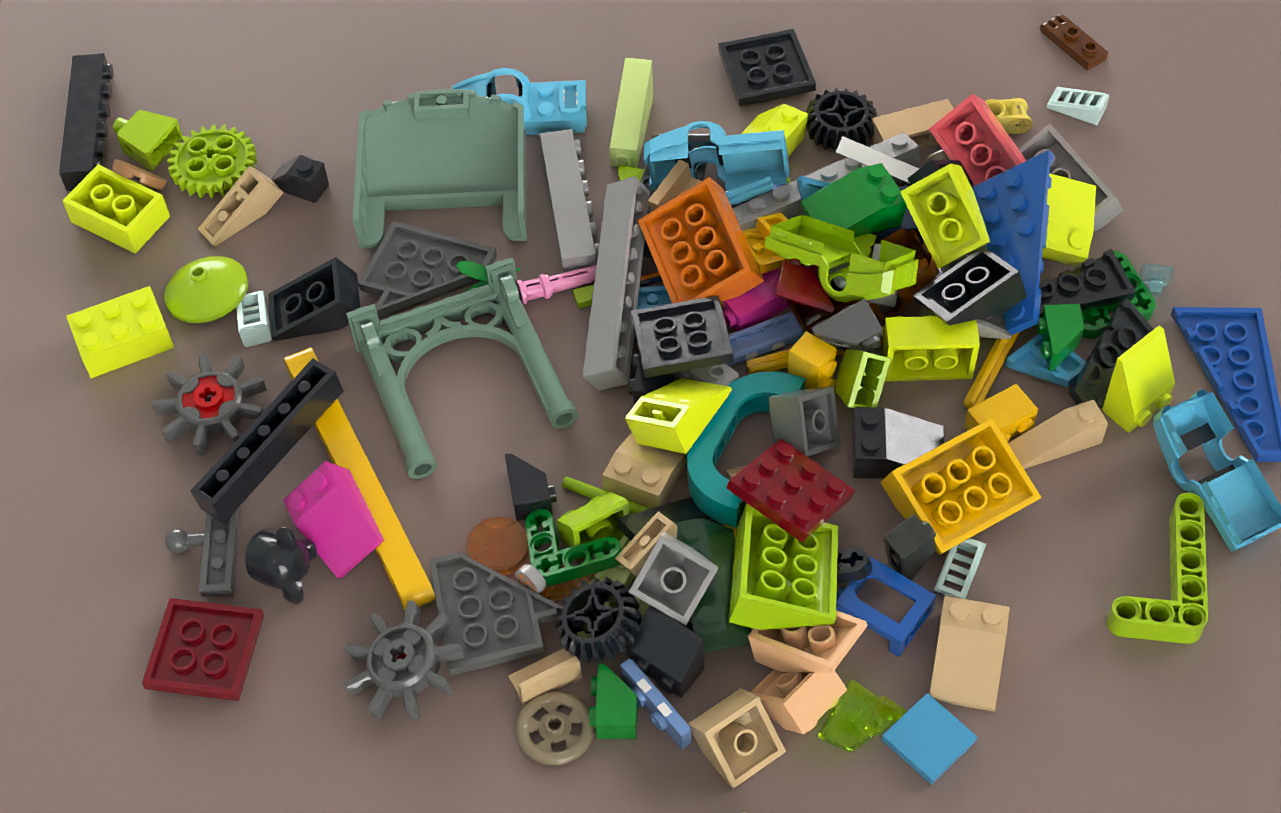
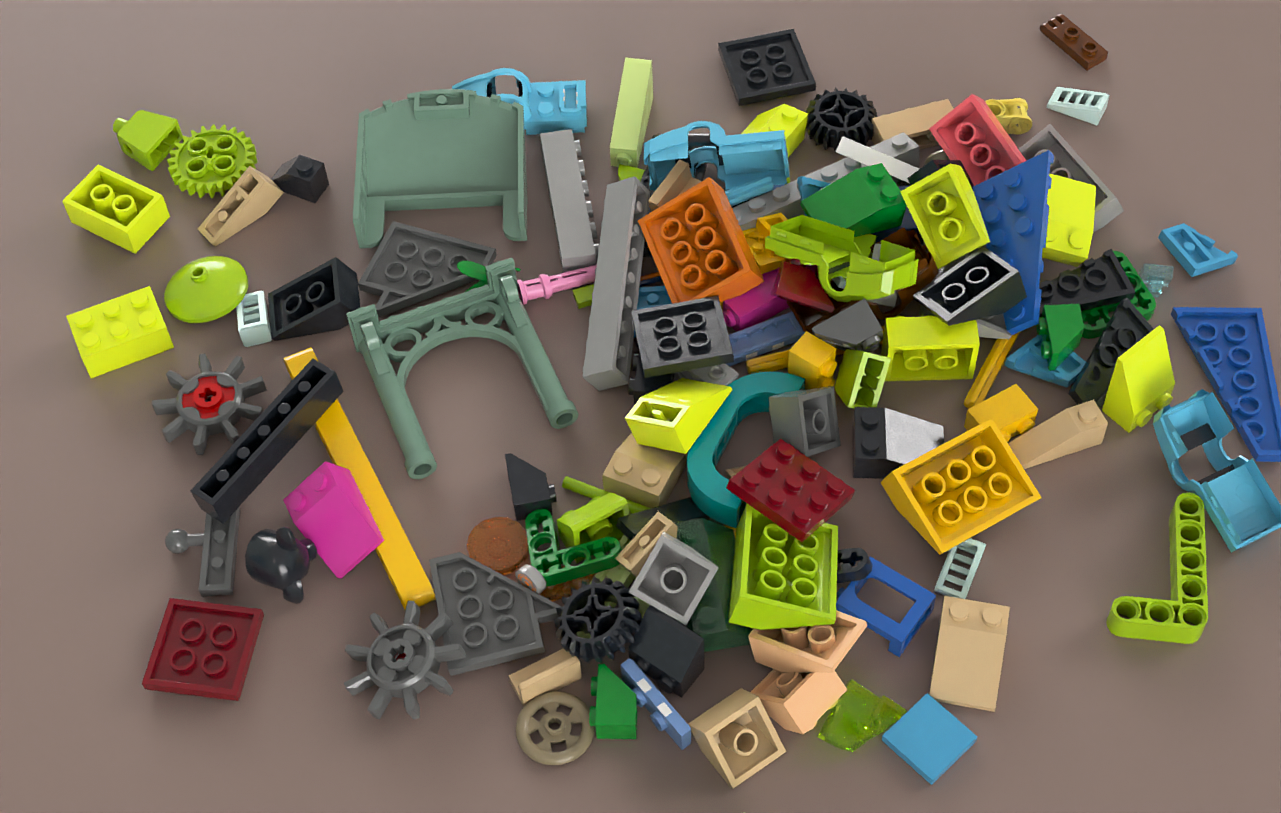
(85, 118): black brick -> none
(139, 174): medium nougat tile -> none
(910, 546): pearl dark grey slope -> none
(1195, 250): none -> dark azure wing

